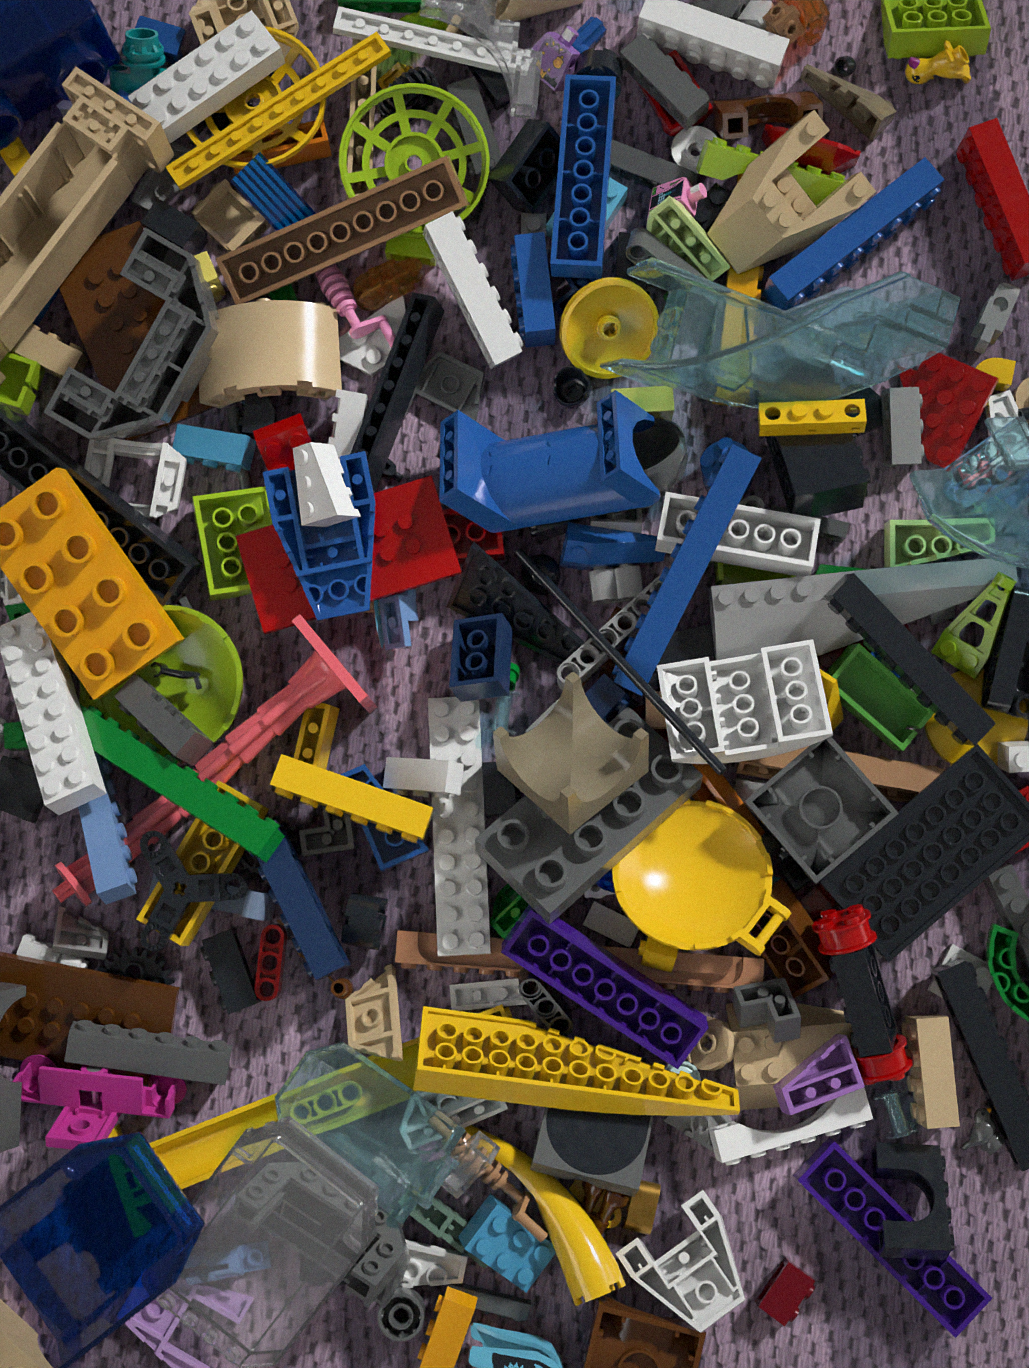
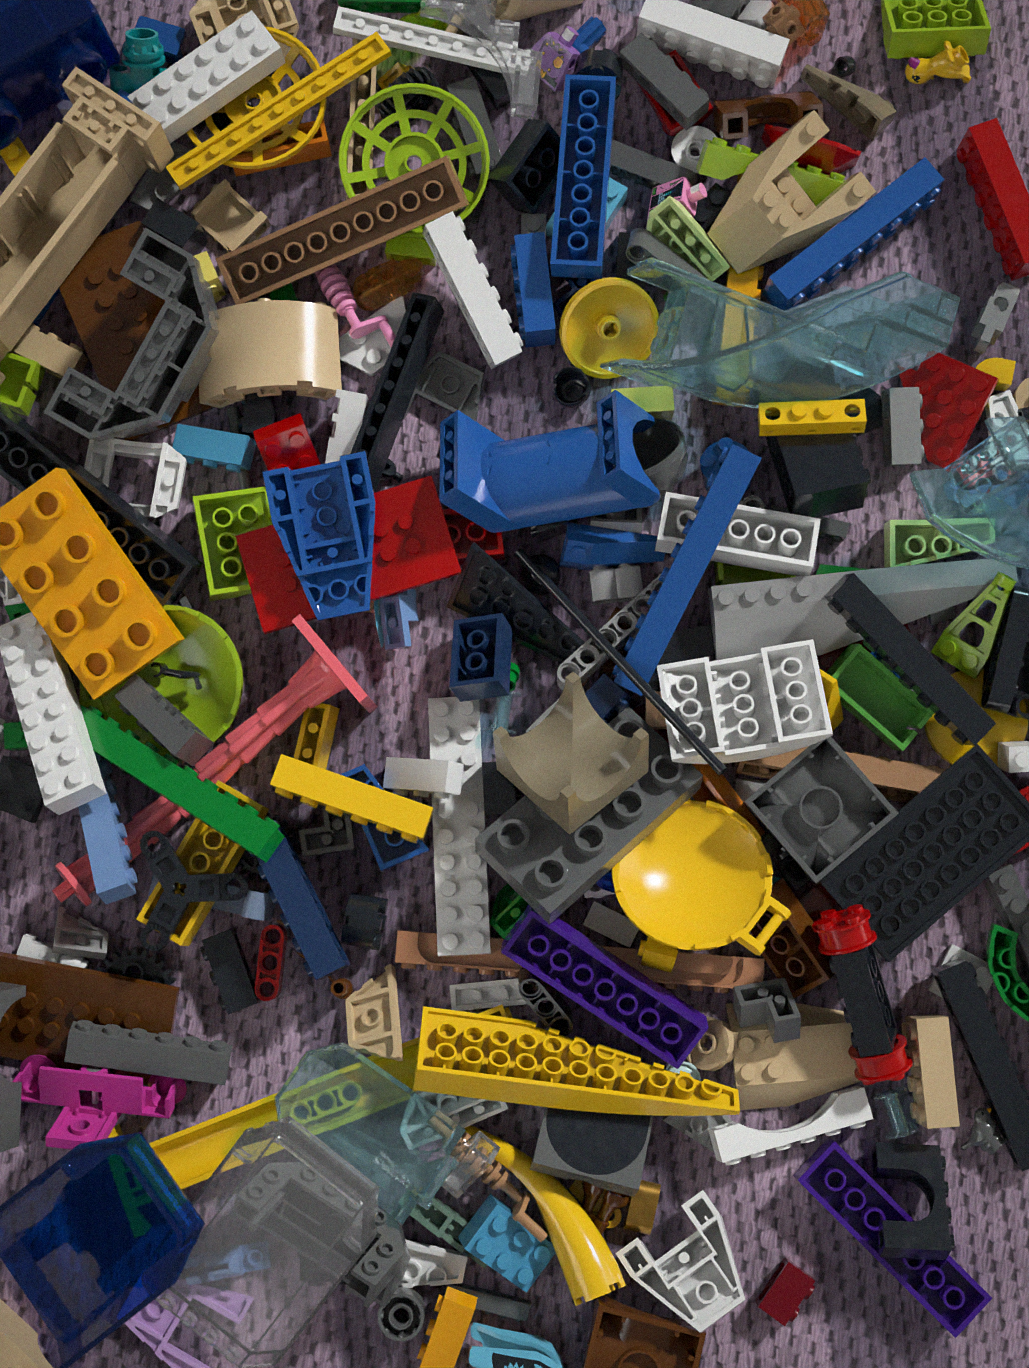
(271, 193): clear blue sticker -> none
(320, 486): white wedge -> none
(820, 1077): medium lavender wedge -> none

